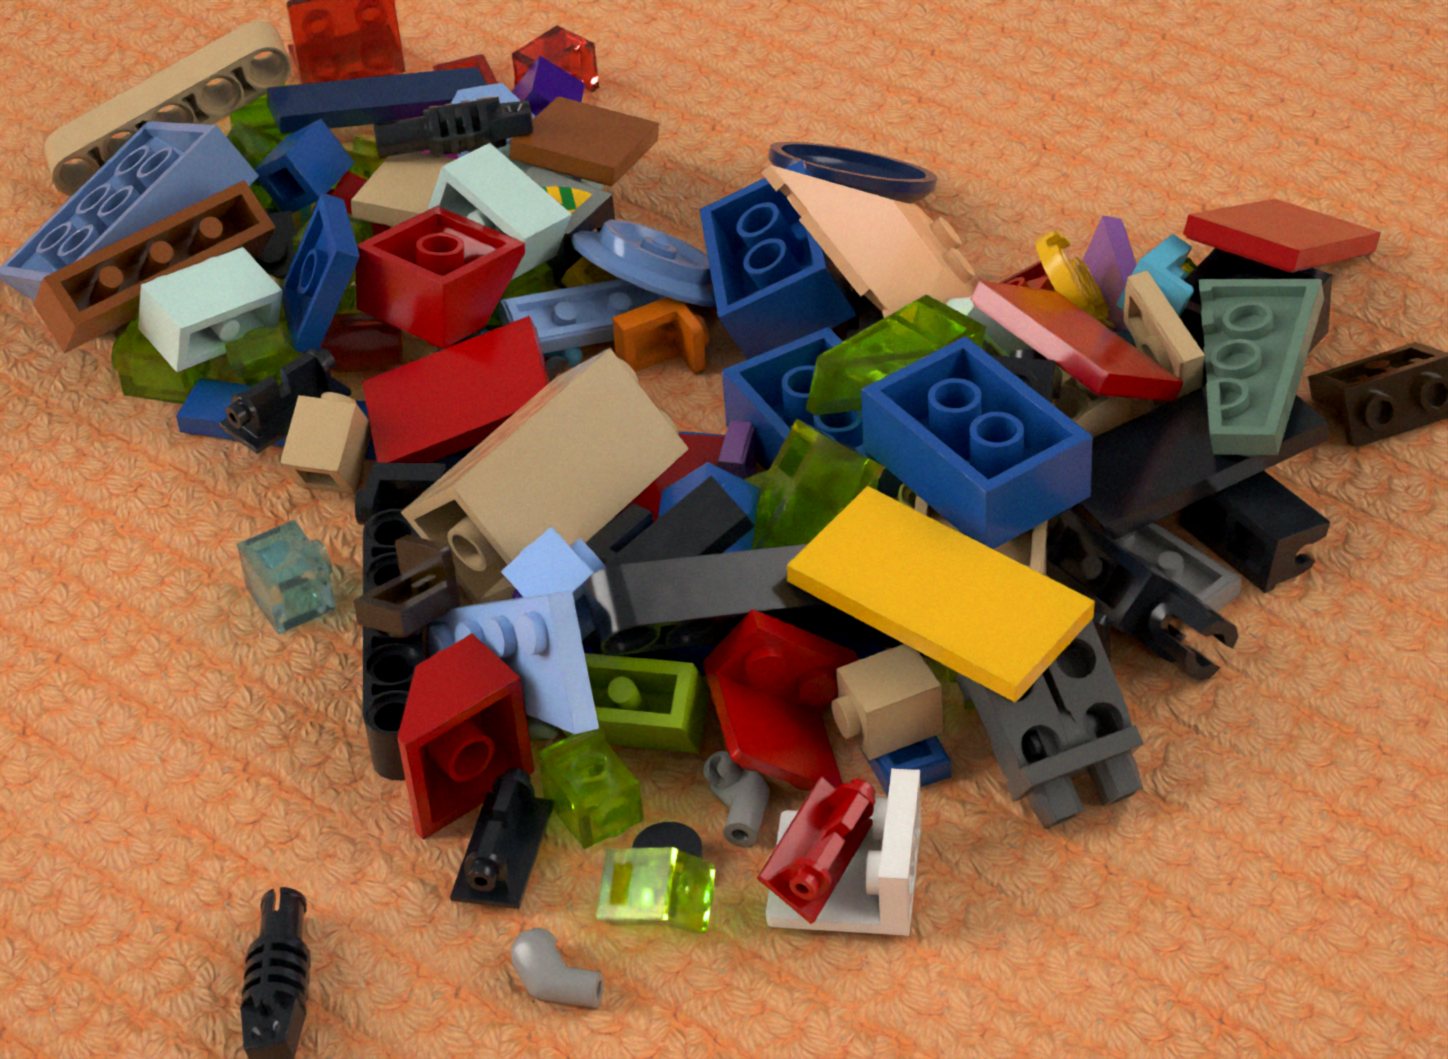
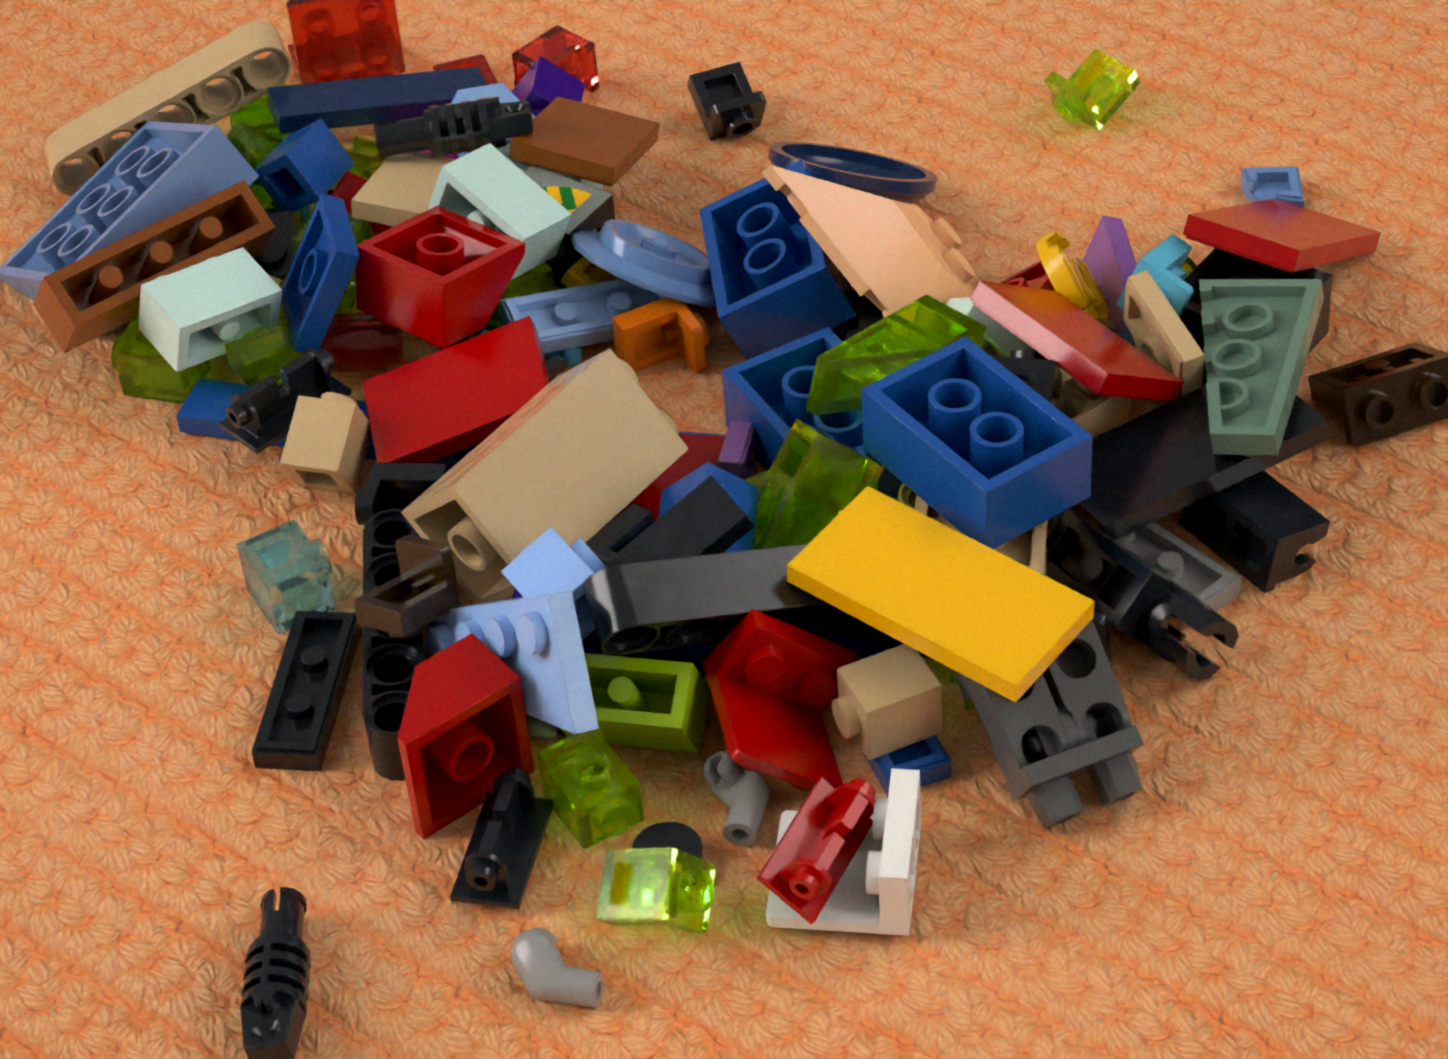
(307, 691): none -> black tile
(726, 101): none -> black bracket
(1093, 89): none -> clear neon green bracket
(1272, 183): none -> medium blue tile

